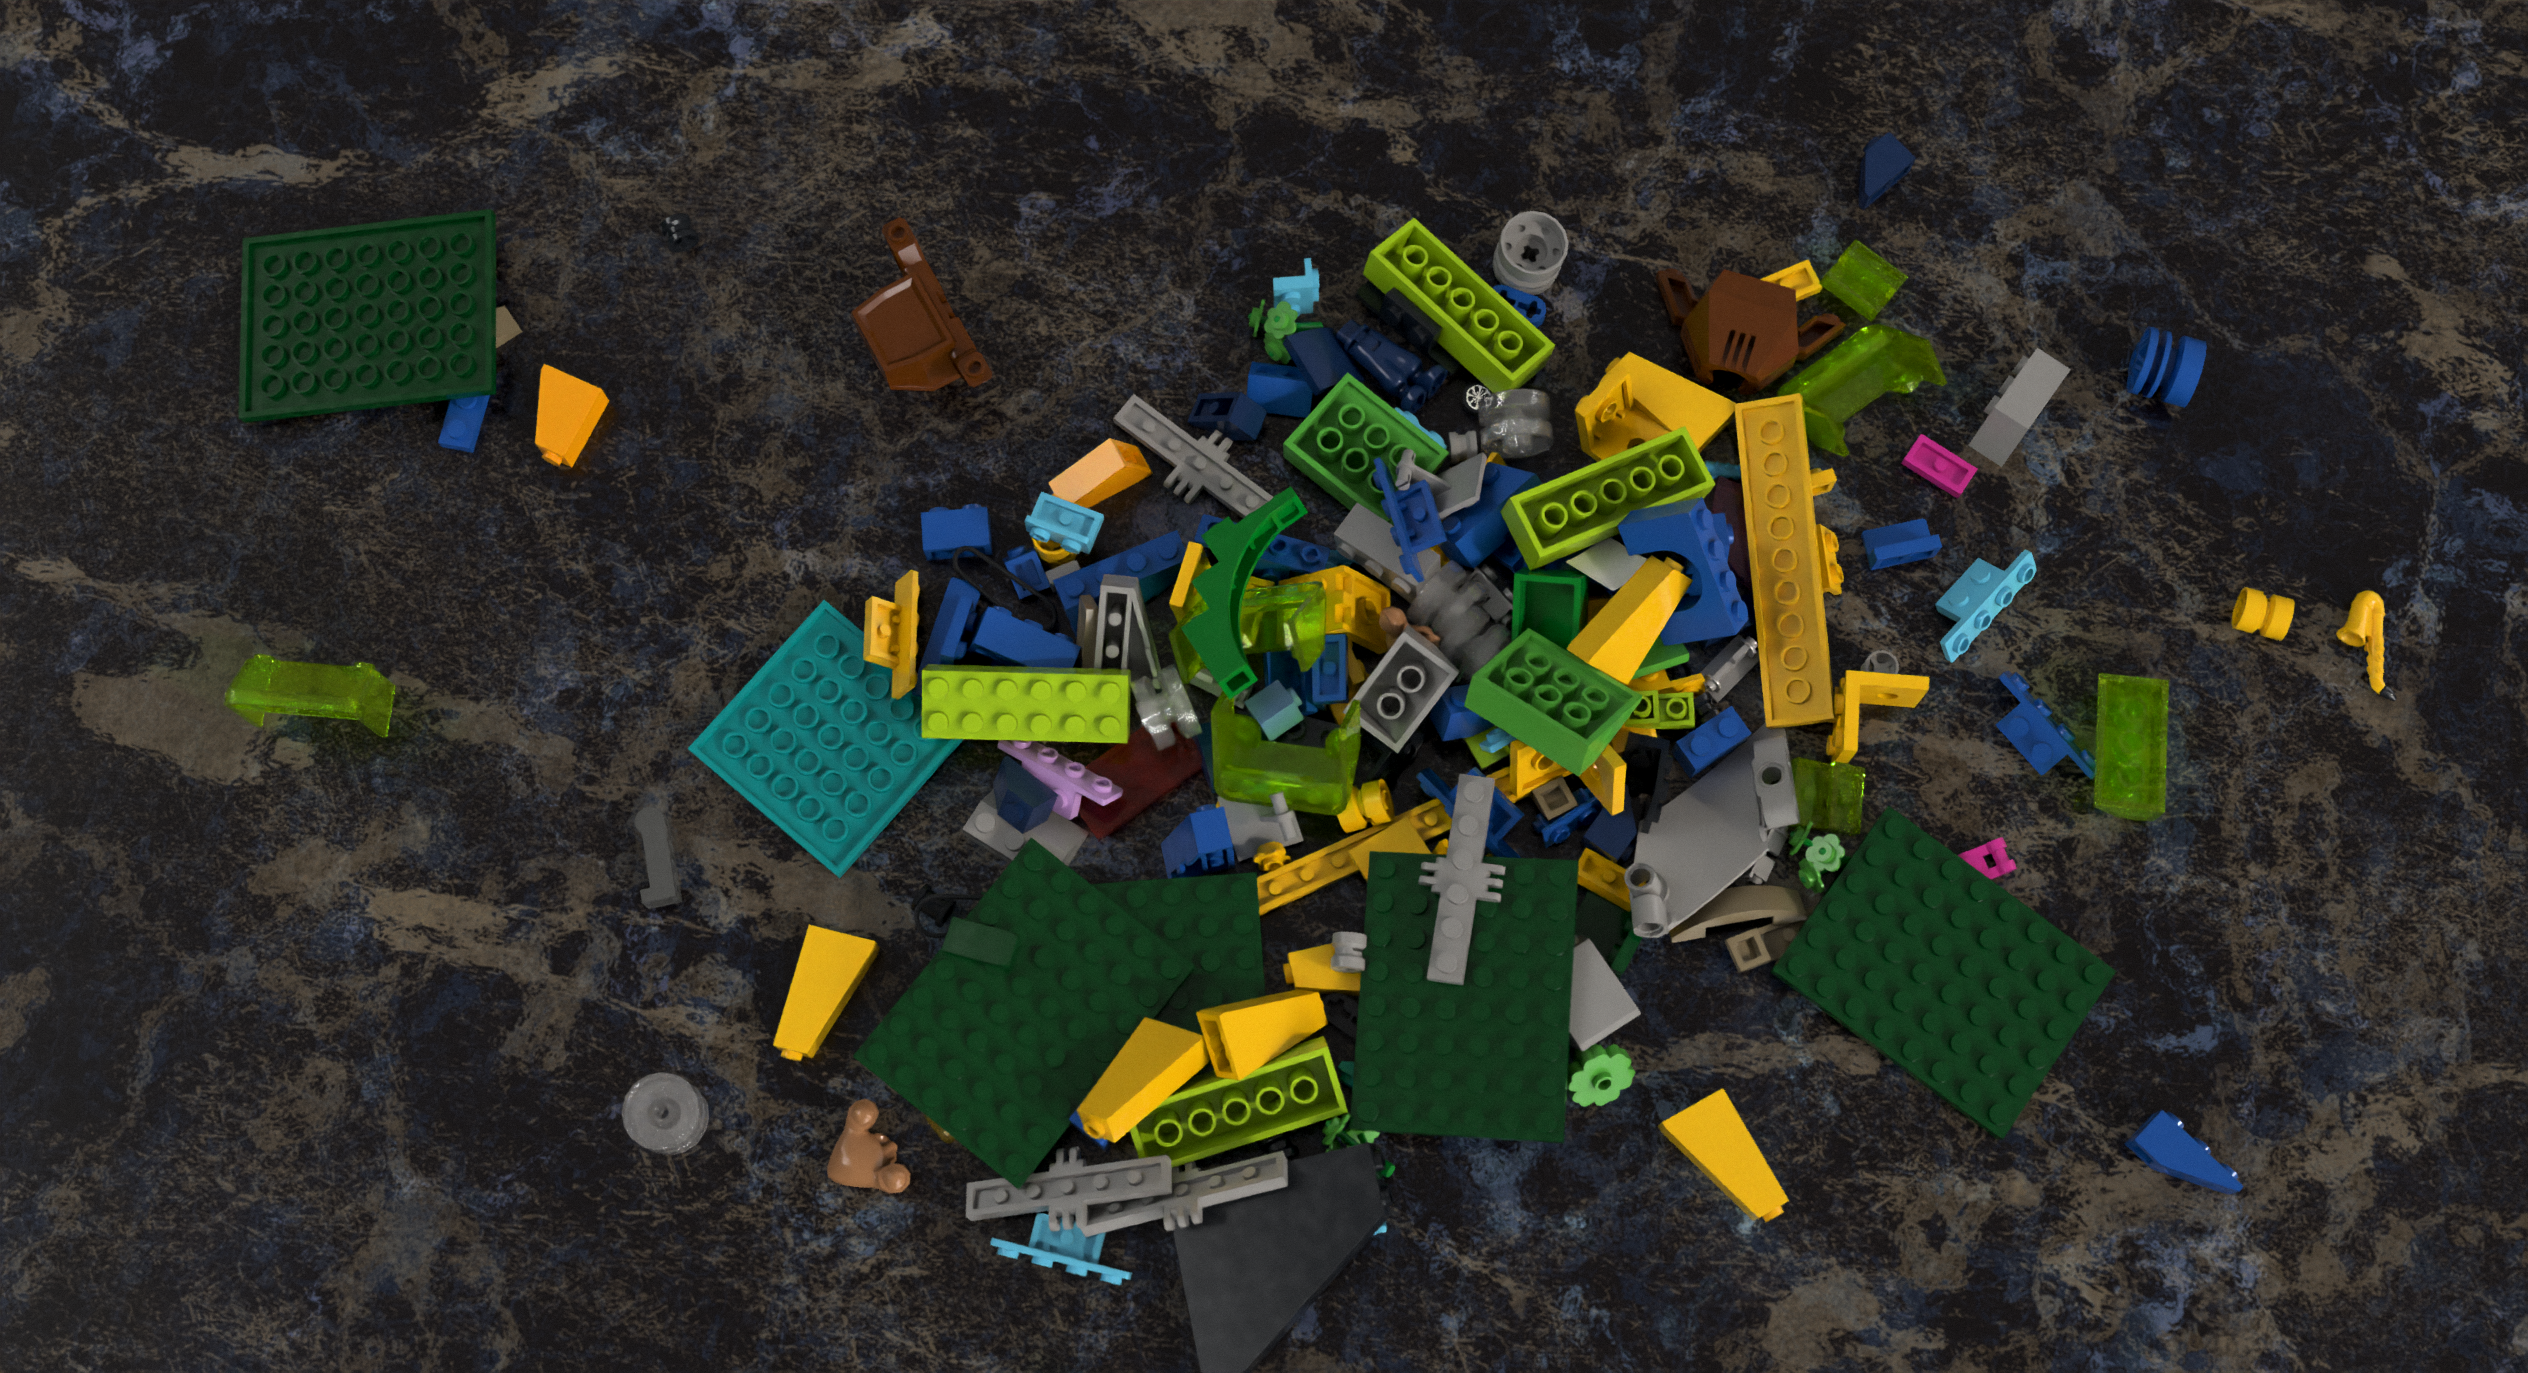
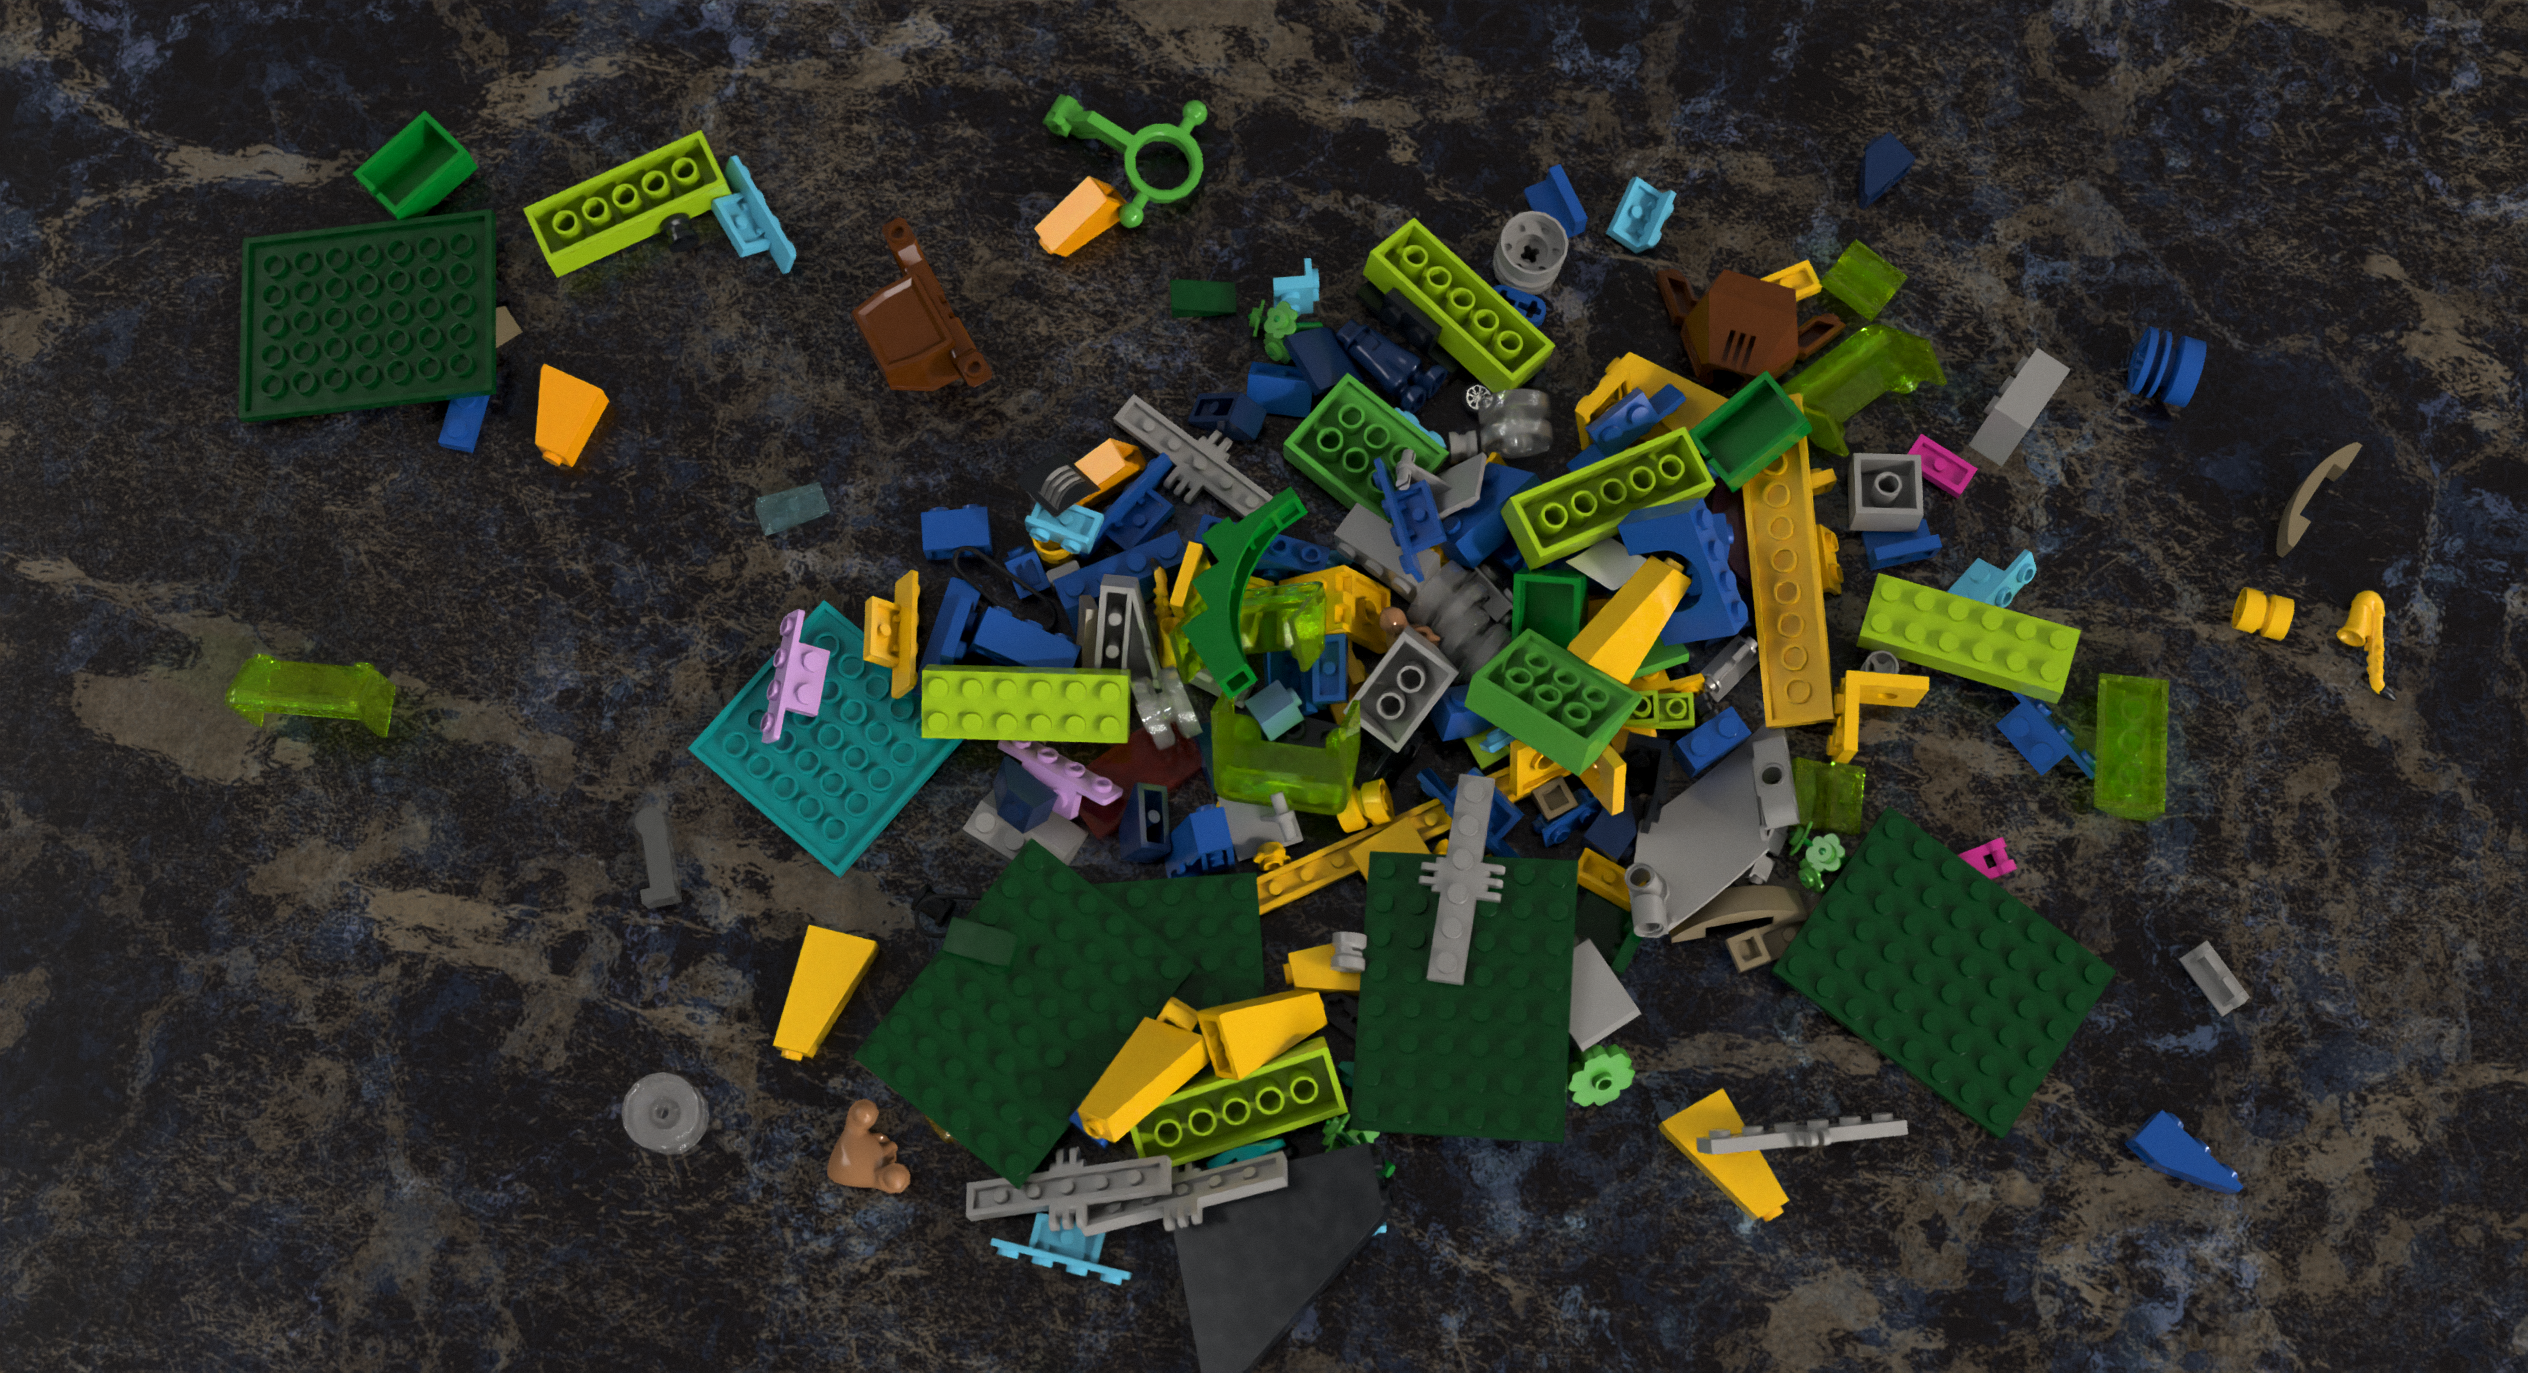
(415, 169): none -> green piece
(626, 203): none -> lime brick
(749, 220): none -> medium azure bracket
(790, 508): none -> clear light blue slope
(797, 678): none -> lavender bracket
(1057, 484): none -> black sticker
(1068, 117): none -> bright green piece
(1080, 217): none -> light orange slope
(1137, 511): none -> blue bracket
(1145, 824): none -> dark blue slope
(1164, 615): none -> yellow piece
(1178, 1014): none -> yellow bracket
(1202, 298): none -> dark green slope
(1246, 1152): none -> teal slope
(1558, 200): none -> blue panel
(1625, 423): none -> blue bracket
(1641, 215): none -> medium azure bracket
(1750, 431): none -> green piece
(1813, 1134): none -> light grey hinge
(1885, 492): none -> light grey brick
(1969, 638): none -> lime brick
(2214, 978): none -> light grey hinge
(2292, 523): none -> dark tan slope

